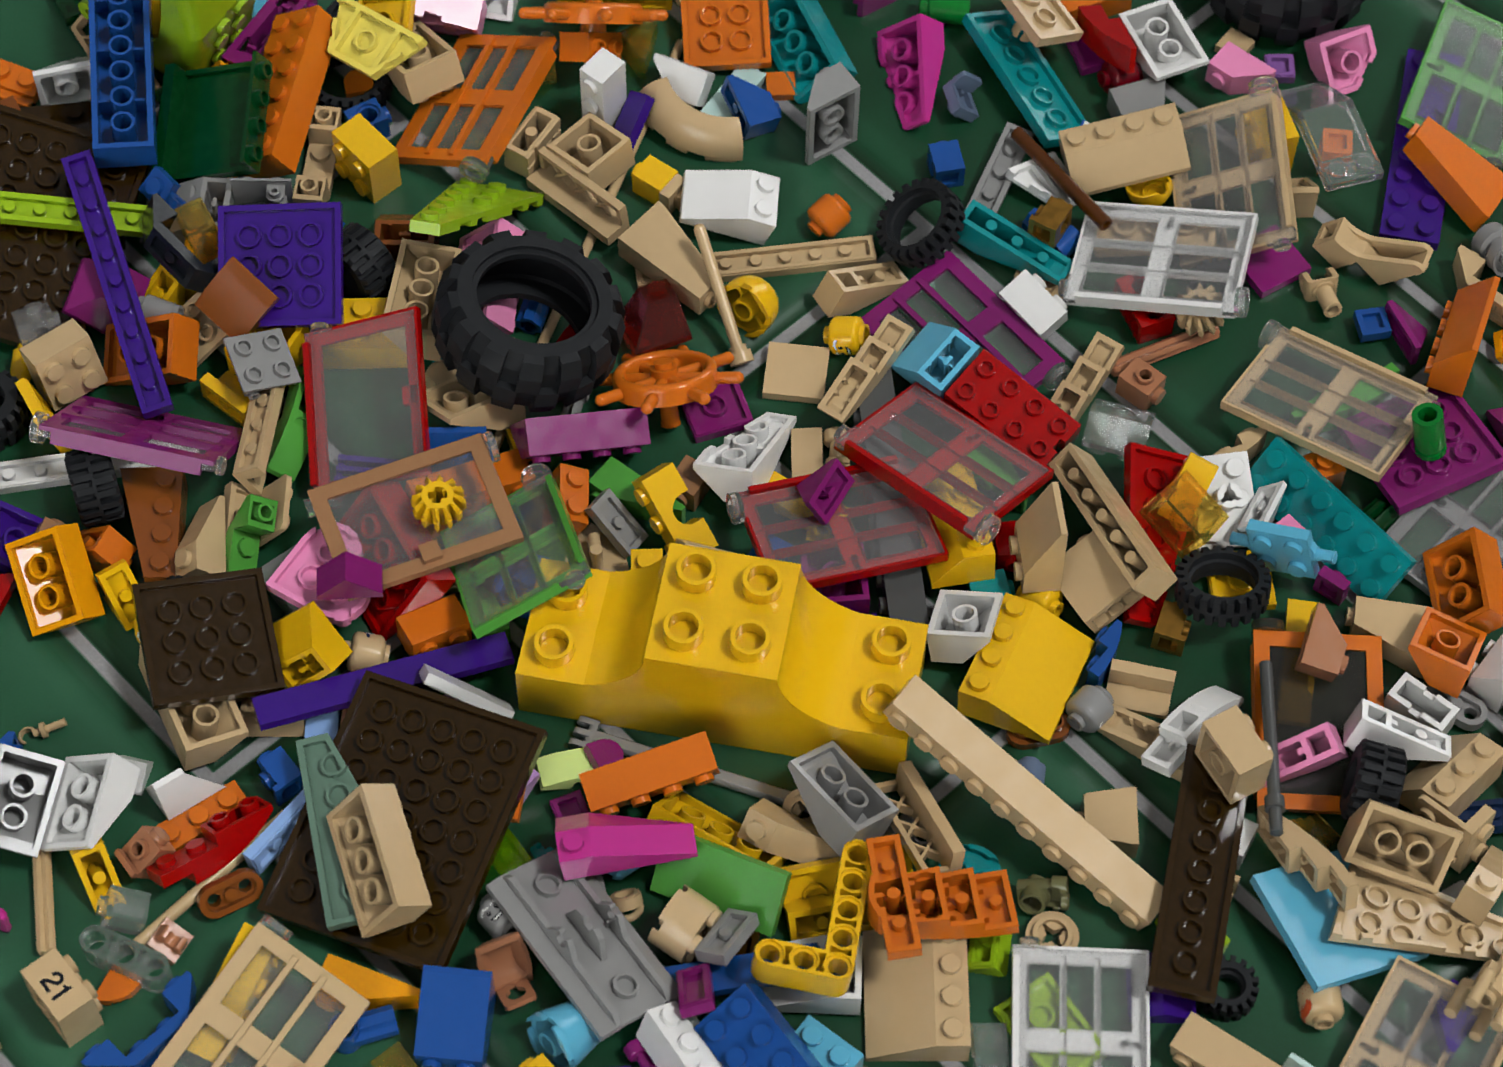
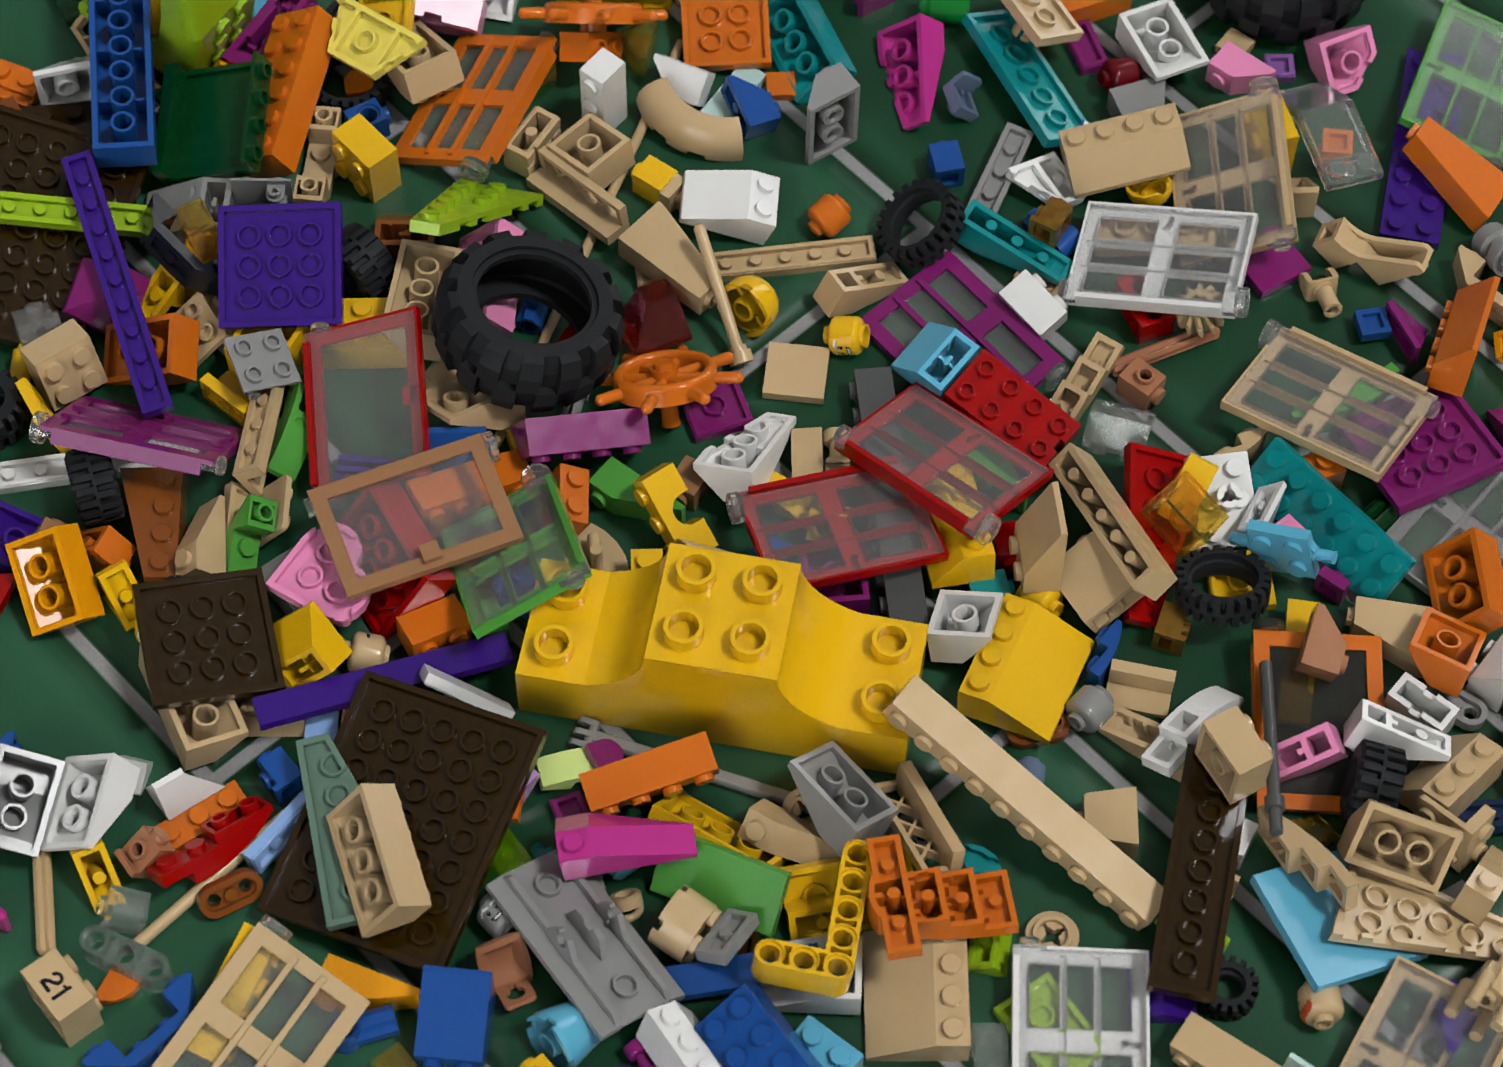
(42, 729): tan hand -> none
(157, 306): light grey cone -> none
(164, 185): blue plate -> none
(169, 940): nougat tile -> none
(236, 299): dark orange slope -> none
(349, 577): magenta slope -> none
(438, 503): yellow gear -> none
(616, 522): light grey plate -> none
(634, 115): dark purple tile -> none
(695, 990): magenta tile -> none
(825, 489): magenta slope -> none
(866, 369): tan slope -> none
(1039, 892): olive plate -> none
(1061, 178): reddish brown piece -> none
(1107, 37): red slope -> none
(1429, 431): green piece -> none

